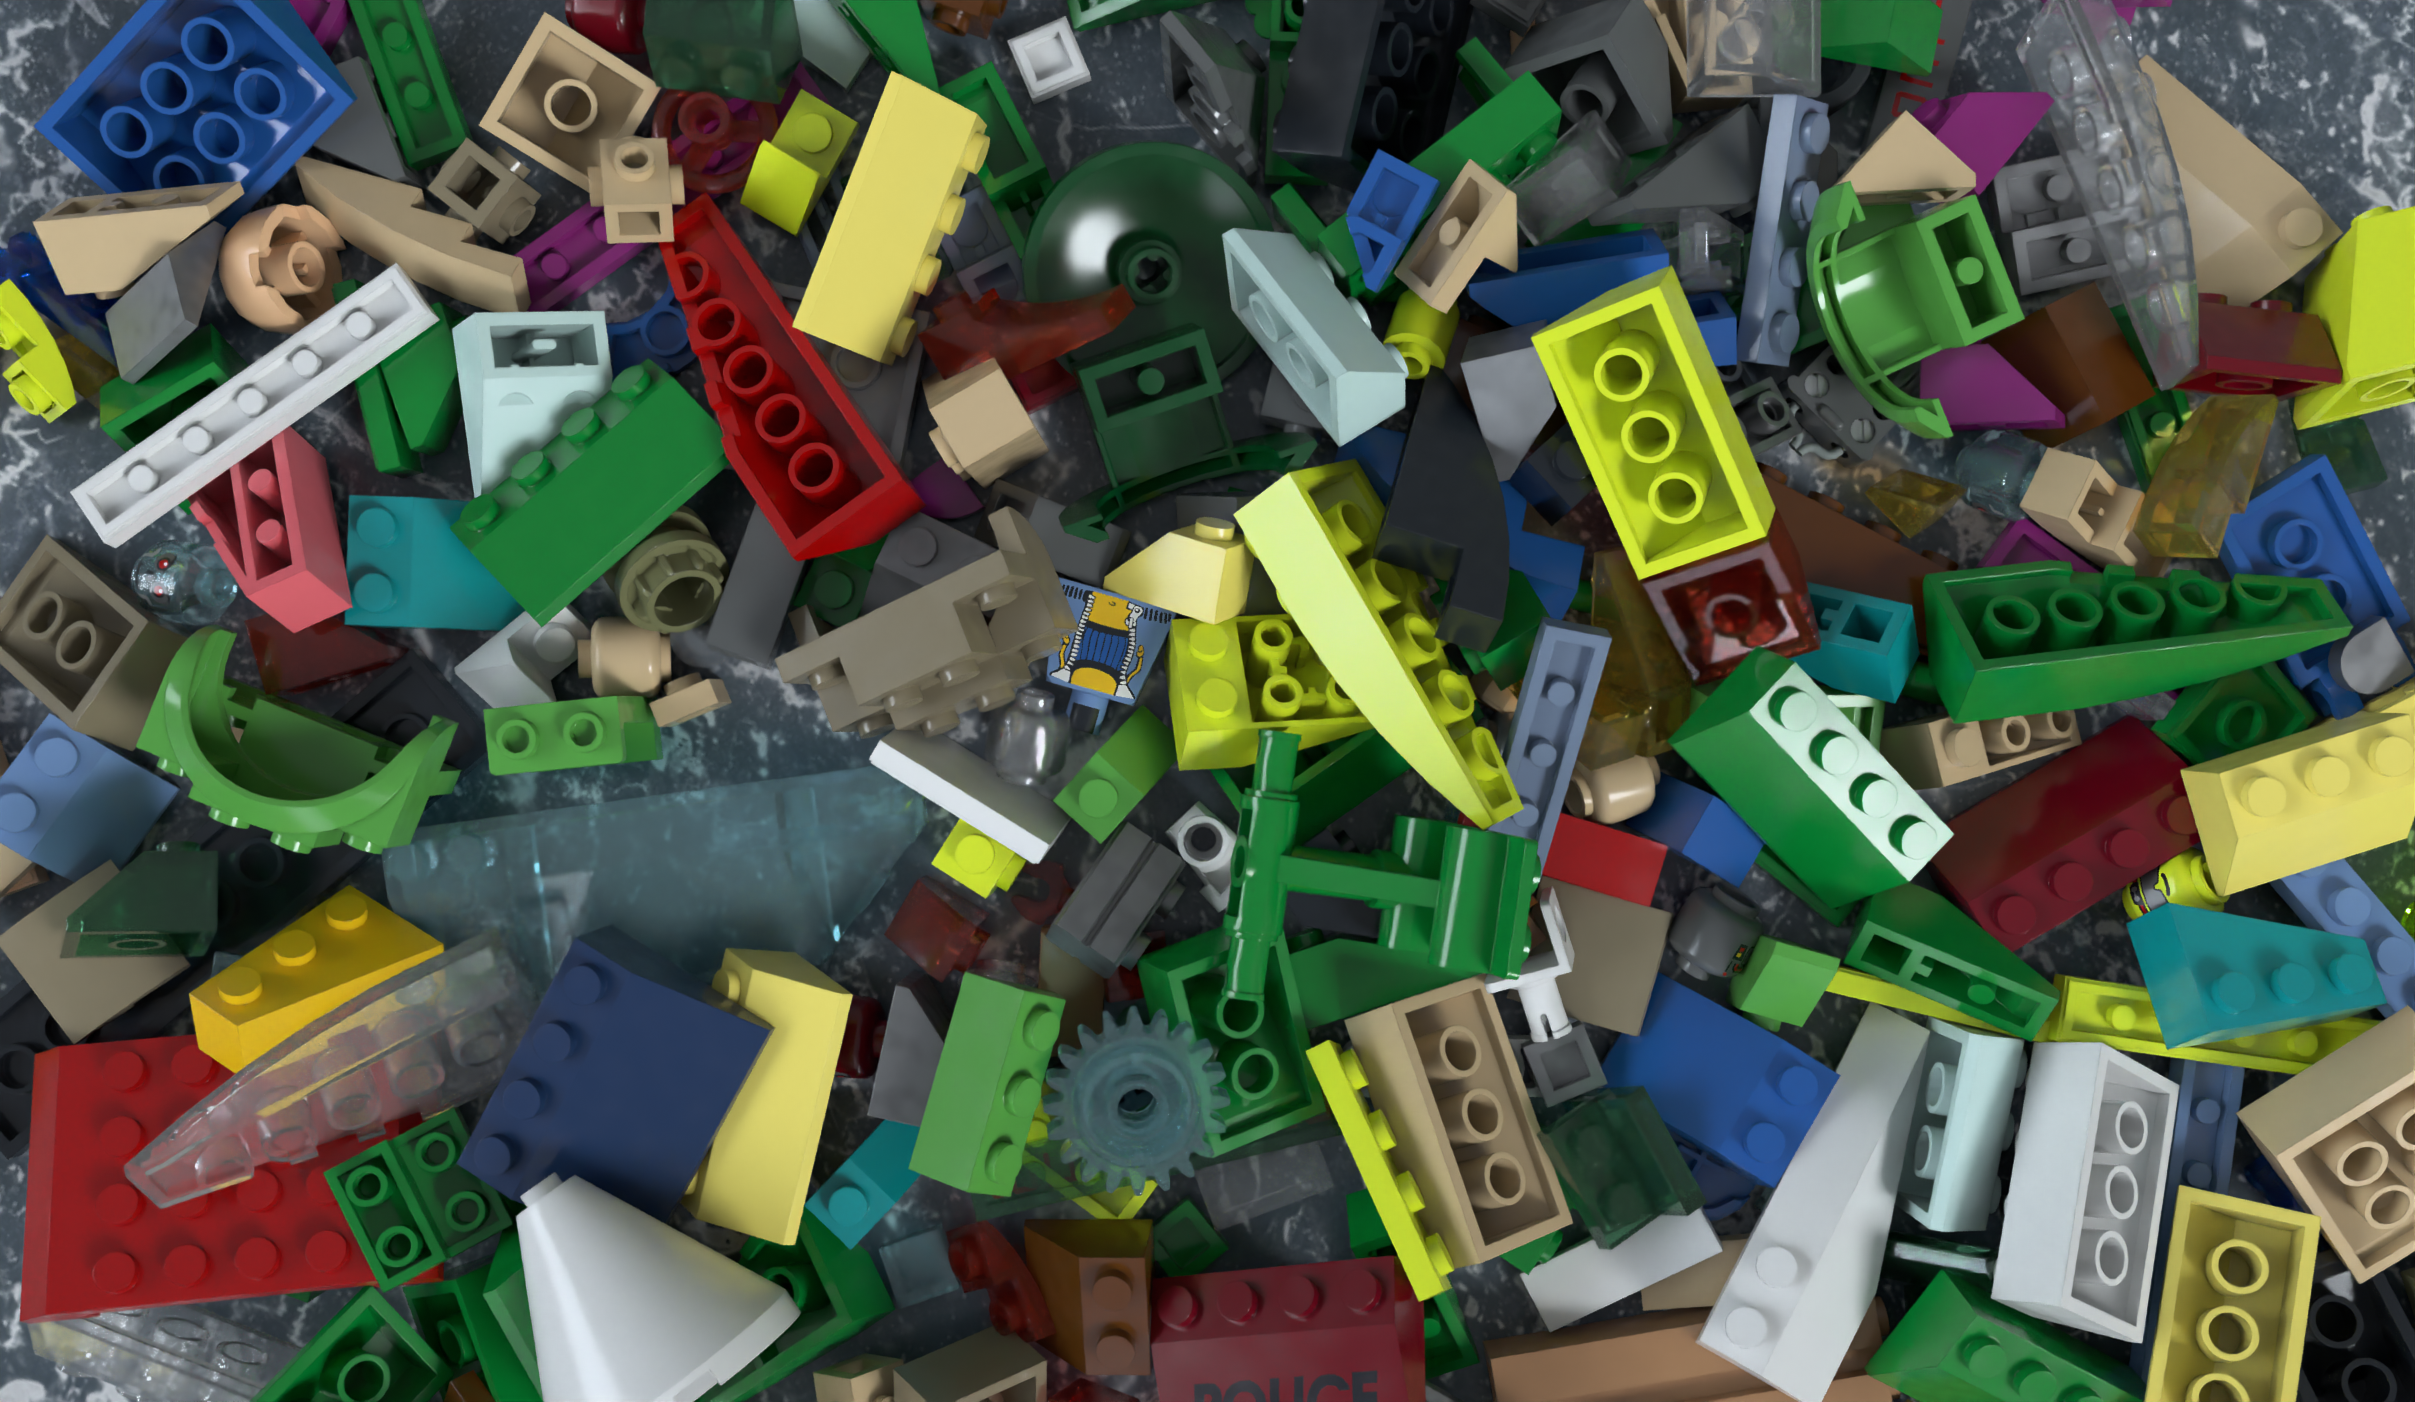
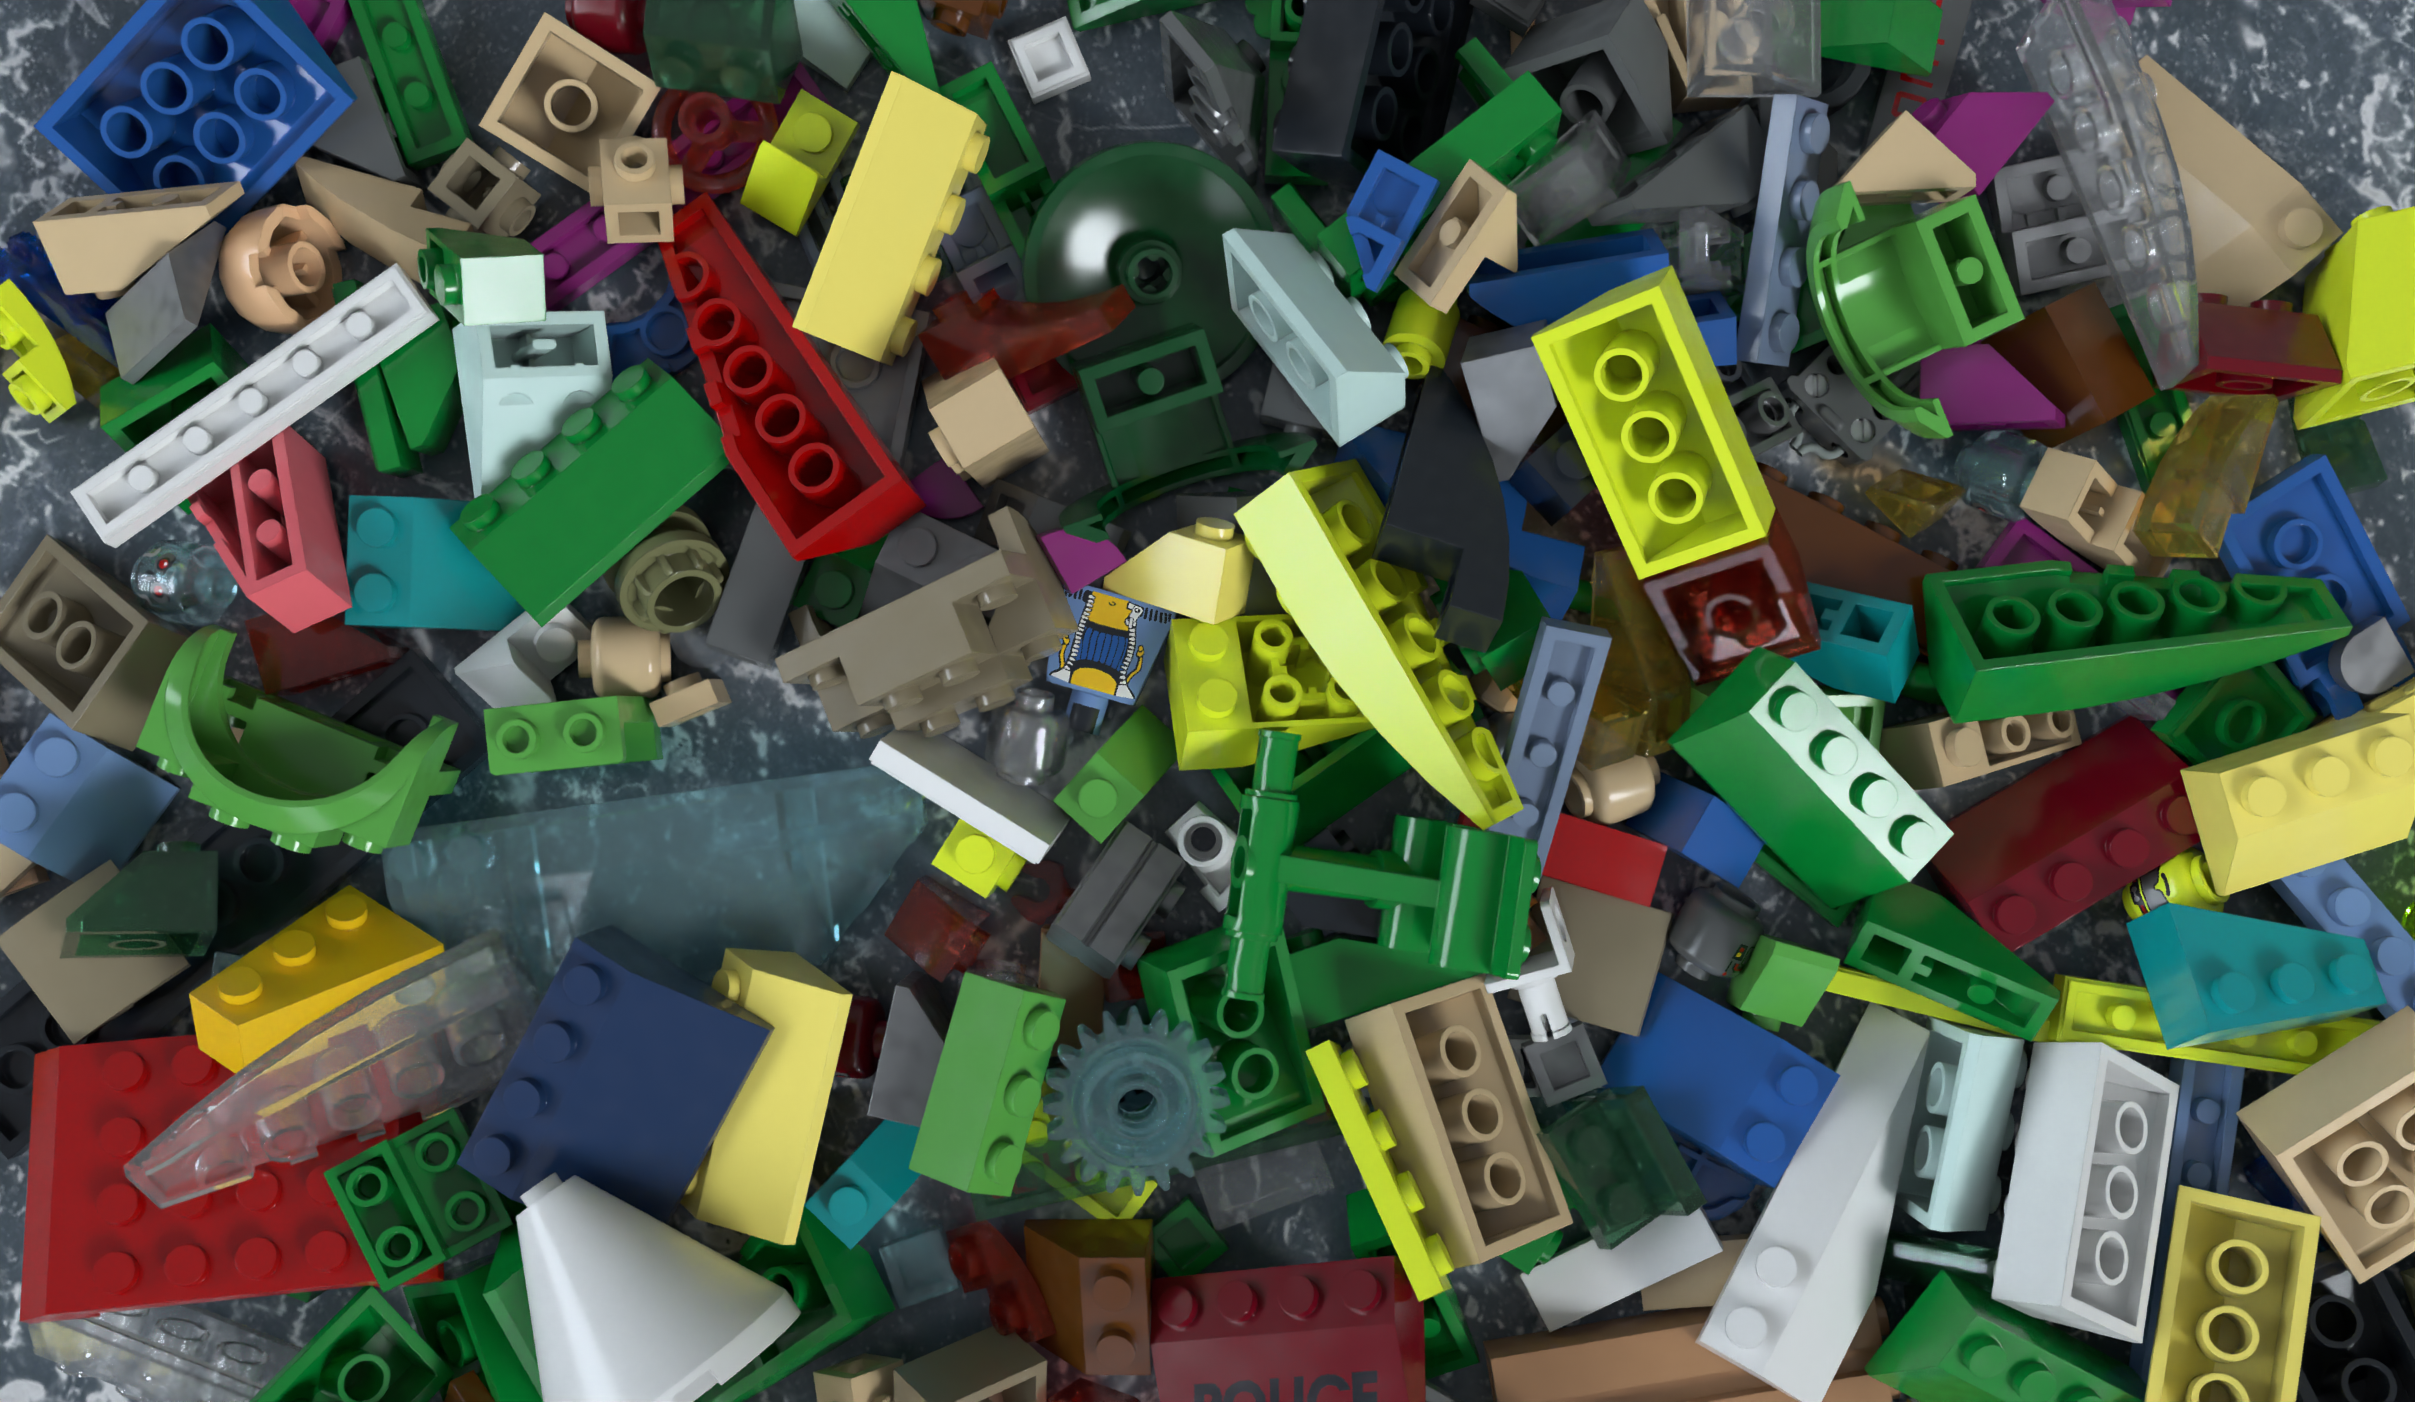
(483, 277): none -> slope
(1077, 559): none -> magenta tile

